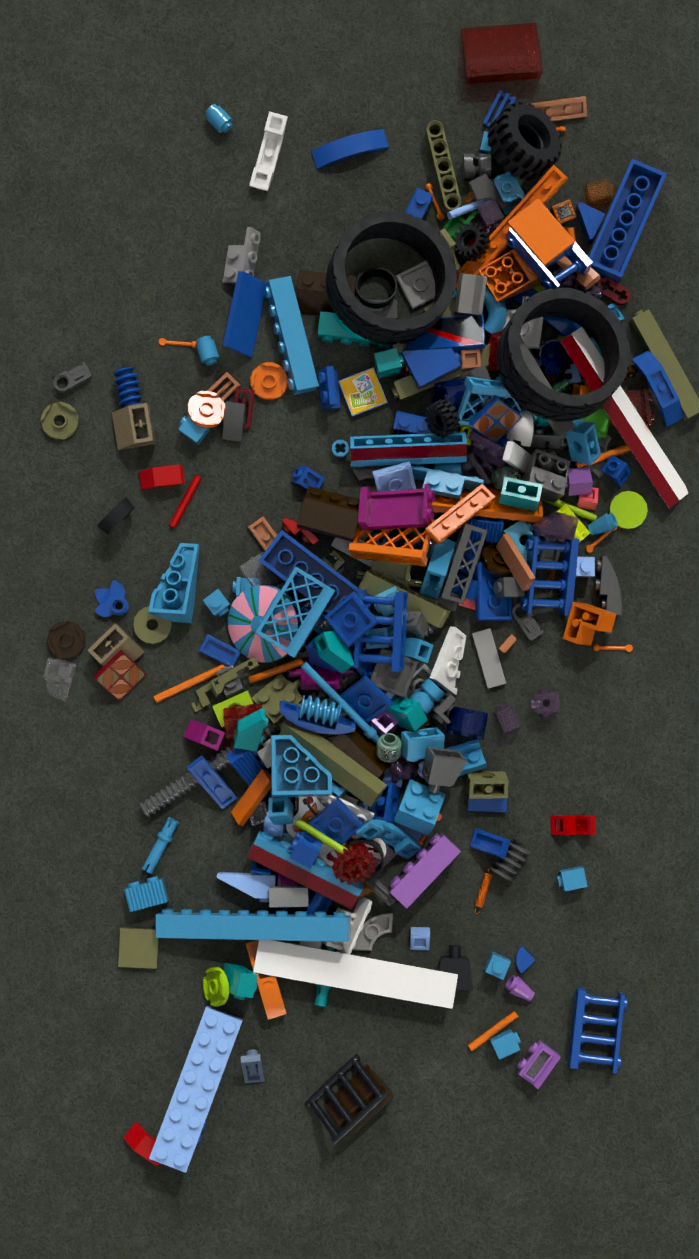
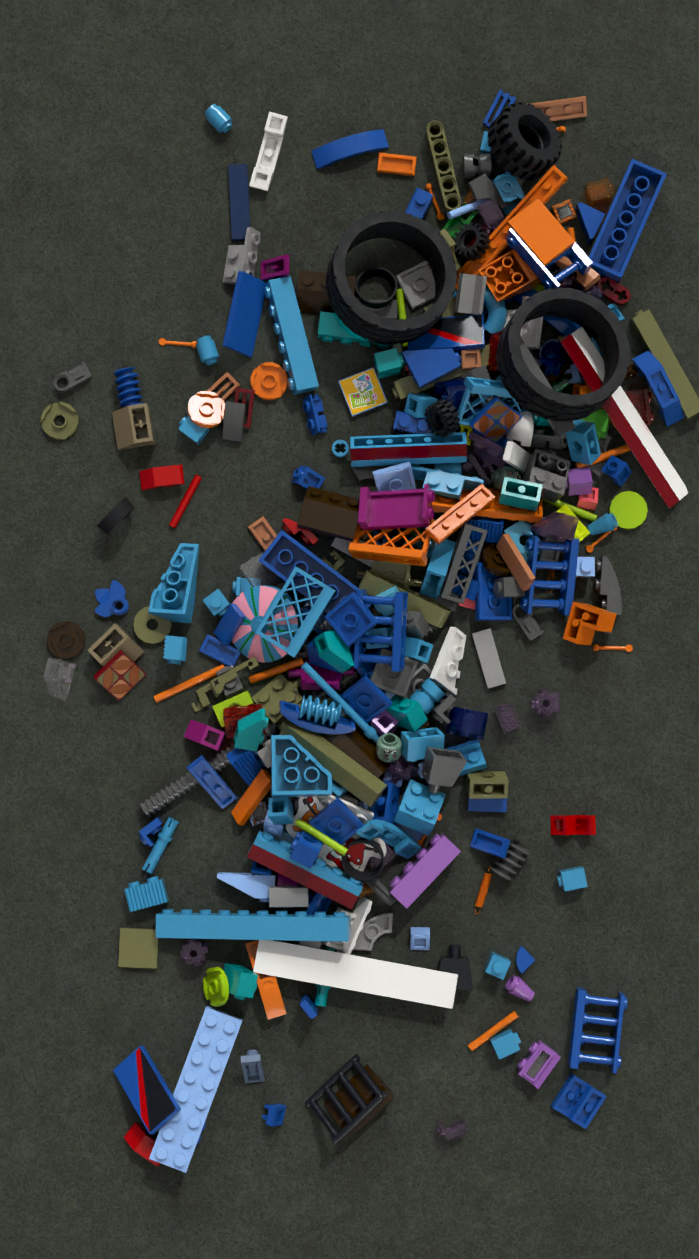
(146, 1090): none -> tile
(152, 827): none -> blue bracket
(175, 649): none -> dark azure brick
(197, 945): none -> clear purple brick
(229, 624): none -> blue tile
(239, 200): none -> dark blue tile
(275, 268): none -> magenta slope
(275, 1114): none -> blue tile
(308, 1006): none -> blue tile
(312, 405): none -> blue hinge
(329, 388): blue bracket -> none
(351, 865): clear red gear -> none
(396, 164): none -> orange tile
(401, 307): none -> lime bar
(417, 404): none -> dark azure brick
(455, 1130): none -> clear purple bracket
(501, 53): clear red slope -> none
(507, 644): nougat tile -> none
(586, 1104): none -> blue slope

